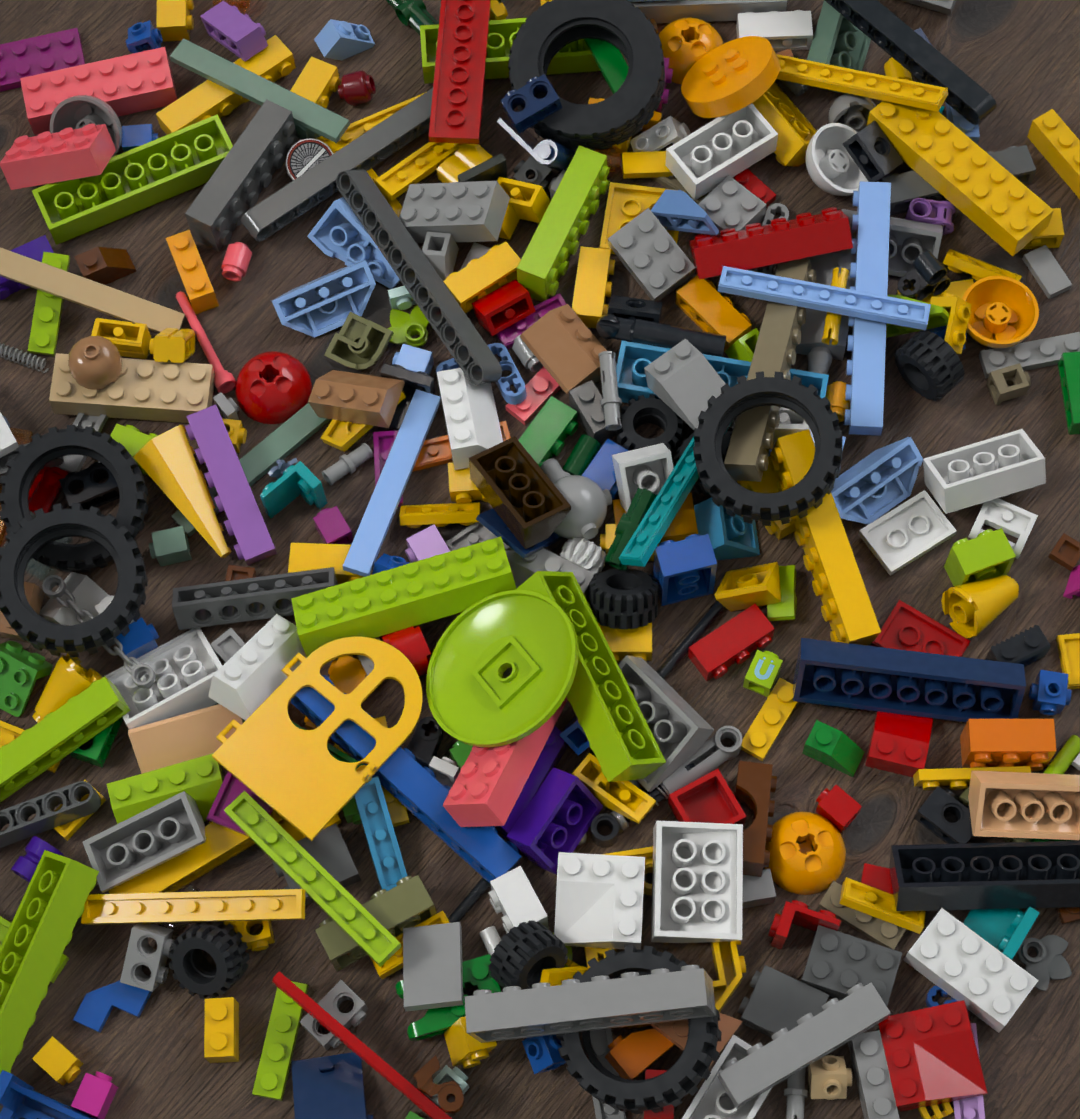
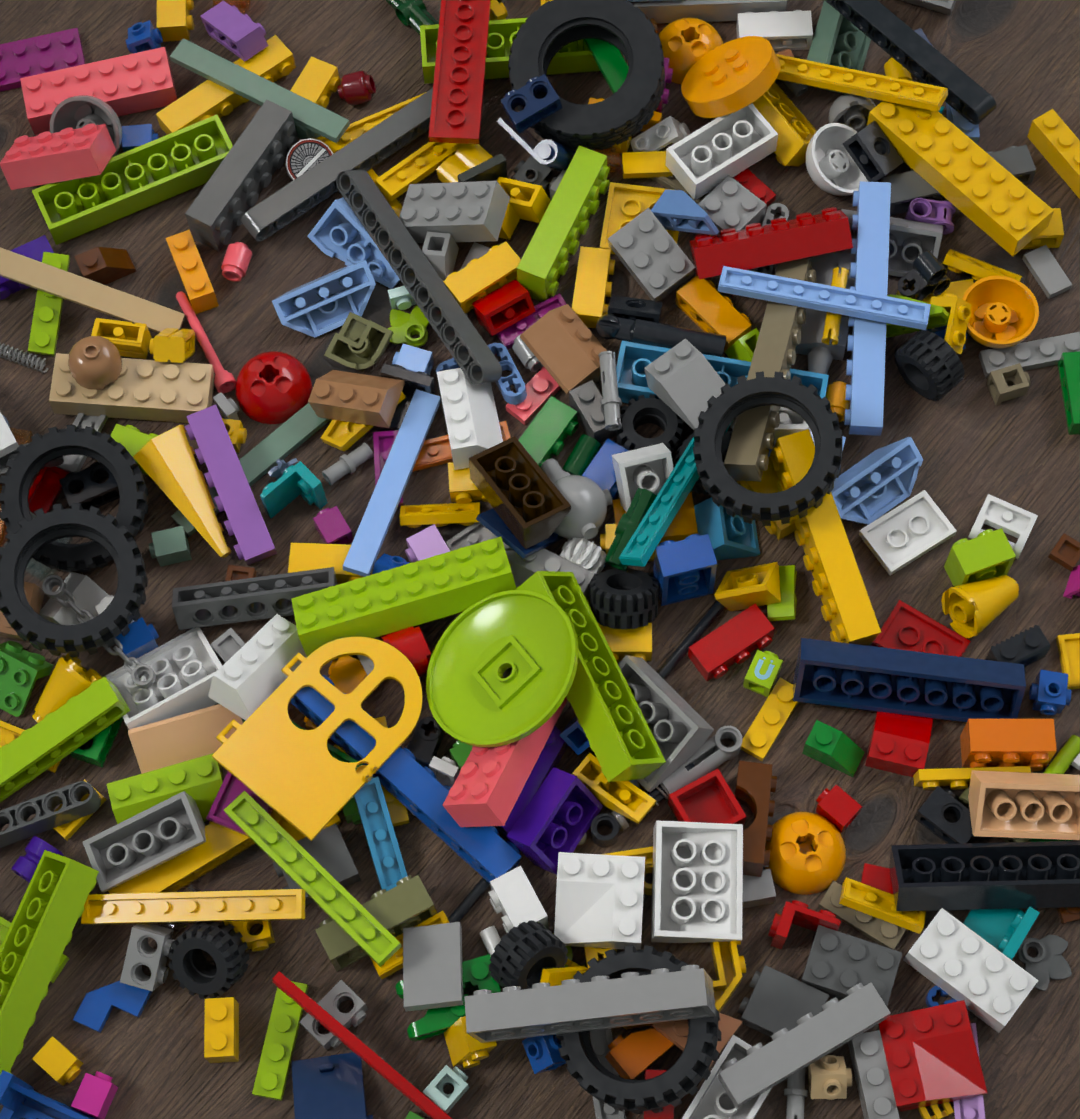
(343, 39): light blue slope -> none
(448, 1093): reddish brown leg -> none
(984, 471): white brick -> none

